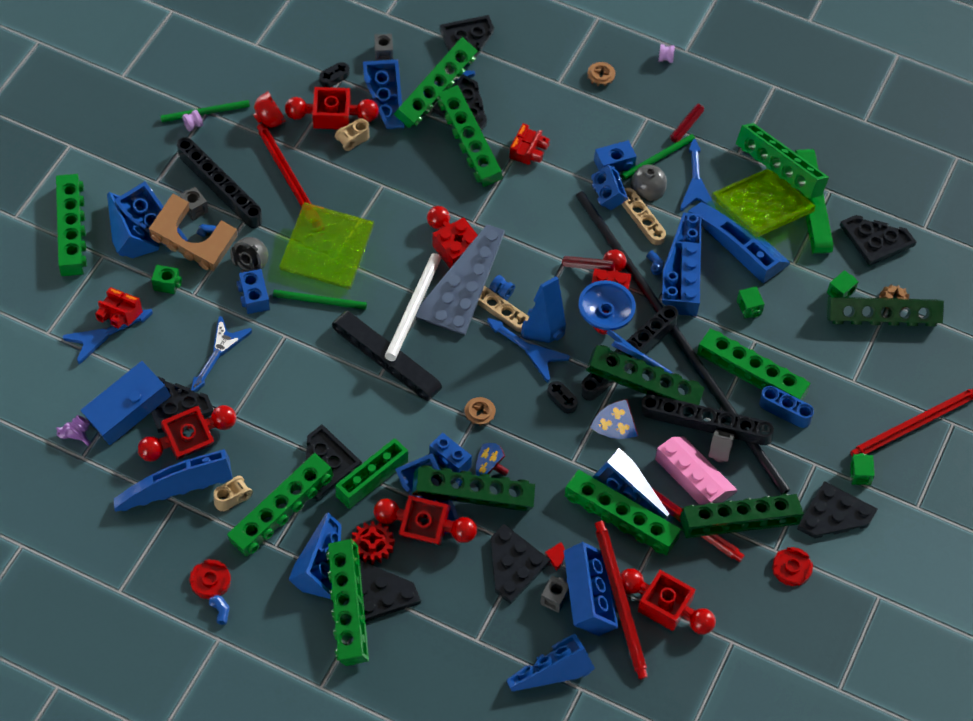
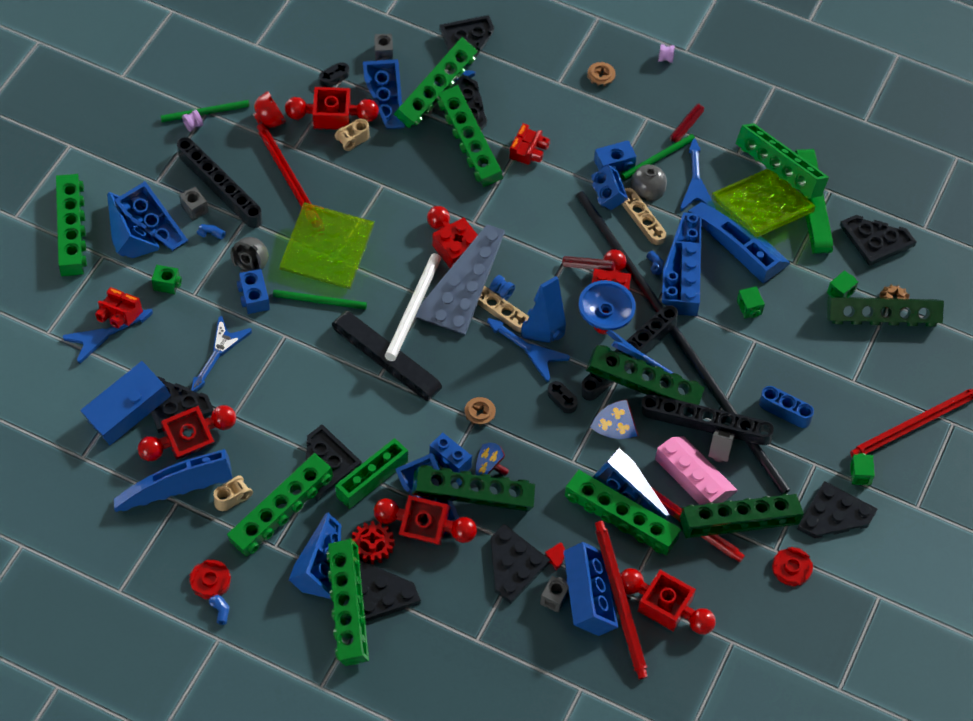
(75, 429): medium lavender animal -> none
(206, 253): medium nougat arch -> none
(564, 663): blue wedge -> none
(743, 368): green brick -> none

